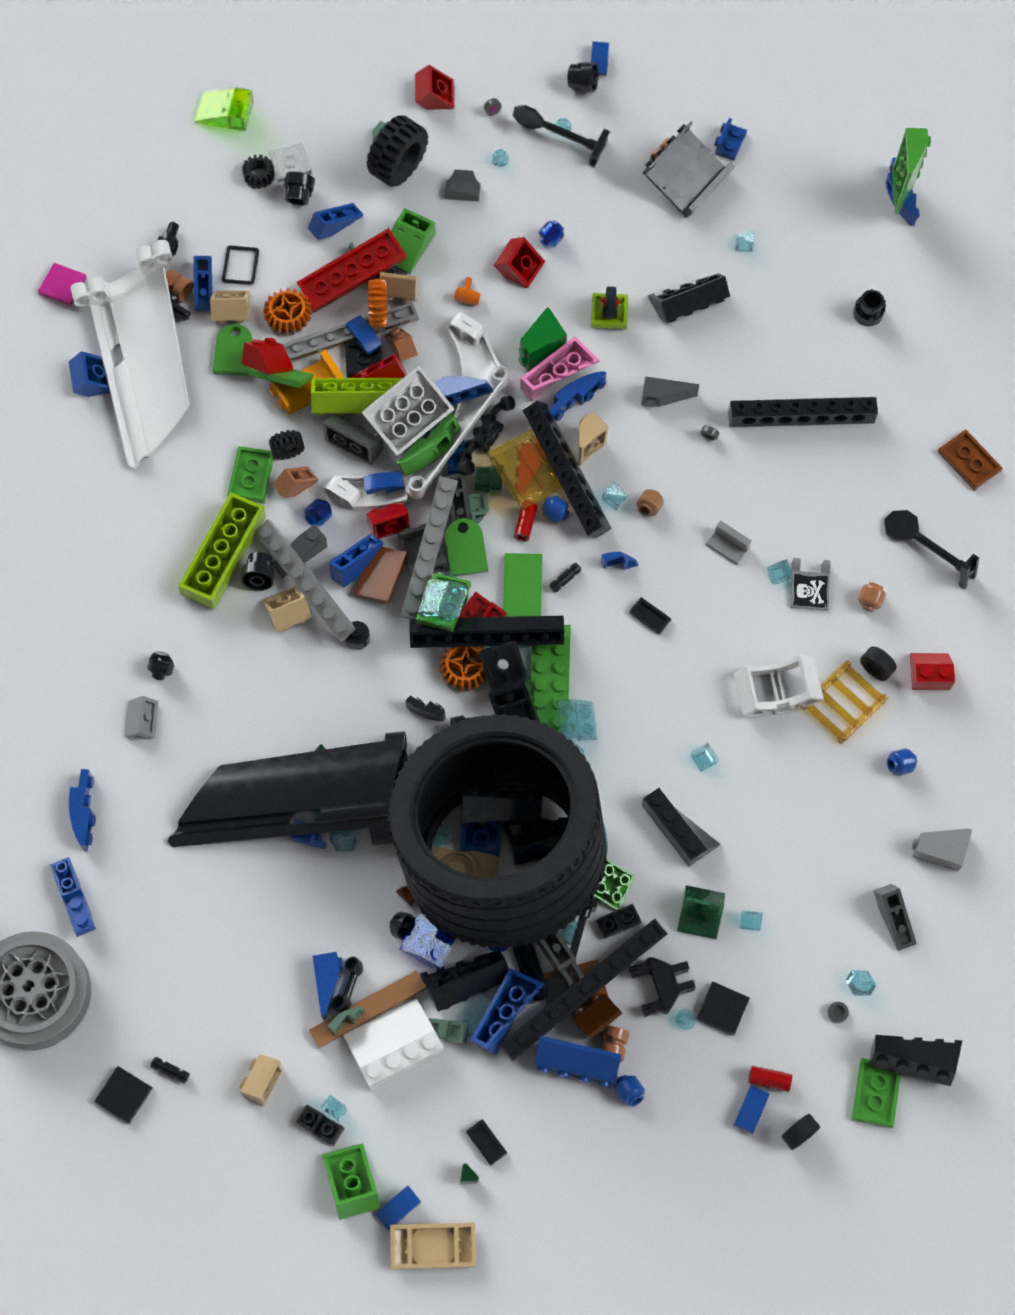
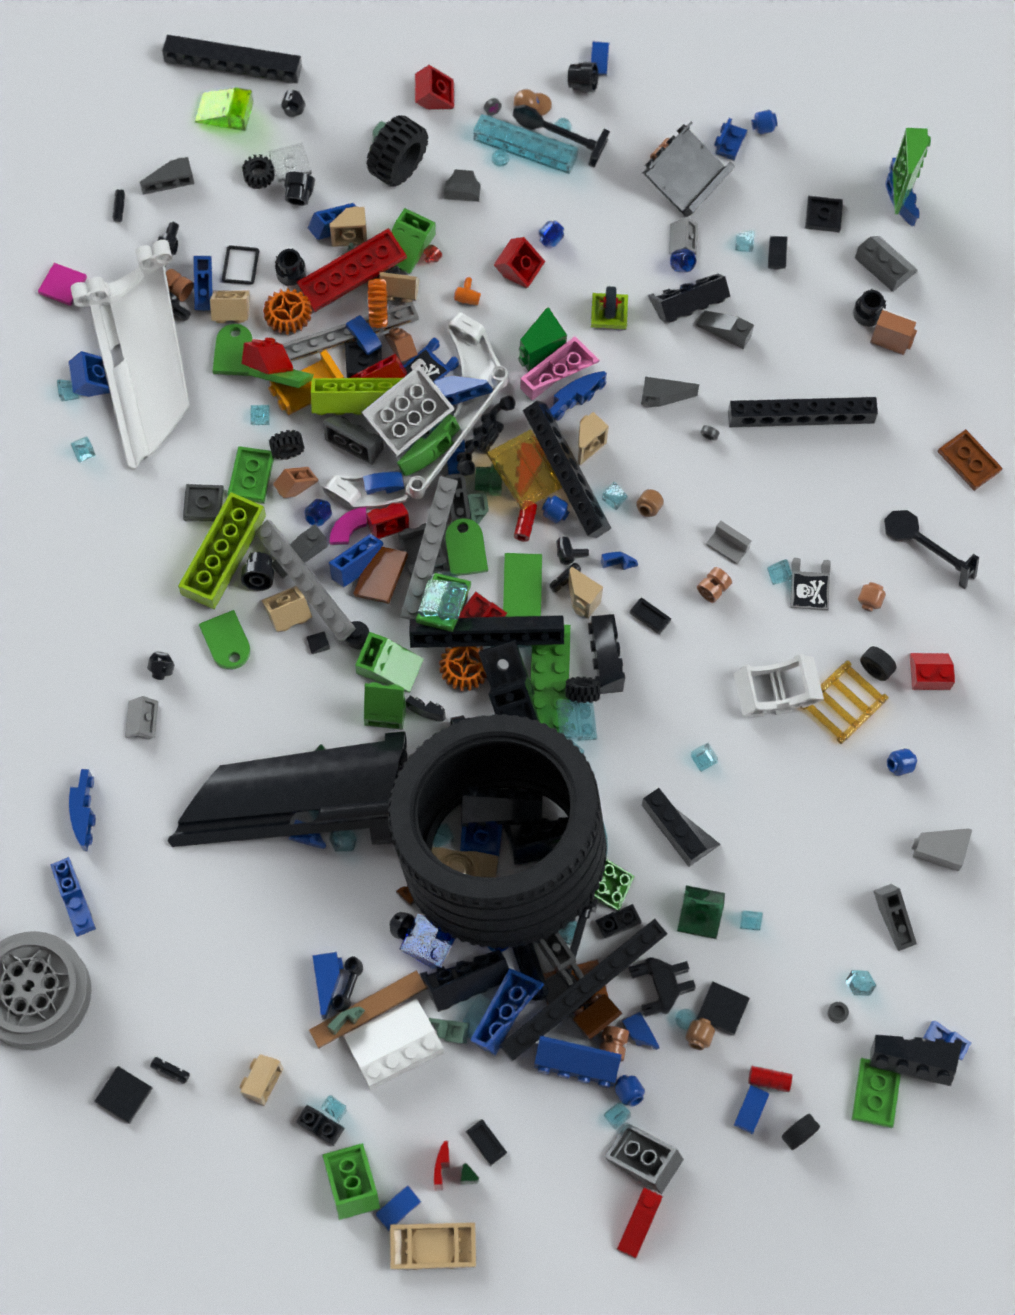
(66, 391): none -> clear light blue slope
(83, 449): none -> clear light blue slope
(118, 205): none -> black axle
(169, 176): none -> dark grey slope
(202, 502): none -> dark grey tile
(226, 638): none -> bright green tile
(232, 58): none -> black brick
(260, 415): none -> clear light blue plate
(289, 267): none -> black piece
(293, 106): none -> black piece
(318, 642): none -> black slope
(347, 525): none -> dark pink tile
(349, 227): none -> tan slope
(384, 706): none -> bright green slope
(388, 662): none -> slope
(431, 363): none -> flag
(432, 254): none -> clear red tile
(442, 1162): none -> red slope
(525, 143): none -> clear light blue brick
(535, 100): none -> medium nougat cap
(566, 552): none -> black piece
(582, 689): none -> black tyre
(584, 593): none -> tan slope
(606, 653): none -> black wedge
(617, 1115): none -> clear light blue slope
(639, 1222): none -> red slope
(640, 1031): none -> blue slope
(644, 1157): none -> dark grey slope
(683, 235): none -> light grey panel
(683, 260): none -> clear blue head
(700, 1034): none -> medium nougat head
(715, 583): none -> nougat wheel
(727, 327): none -> dark grey slope
(764, 122): none -> blue head
(777, 252): none -> black slope
(823, 213): none -> black tile
(884, 262): none -> dark grey slope
(894, 332): none -> nougat piece
(938, 1031): none -> slope

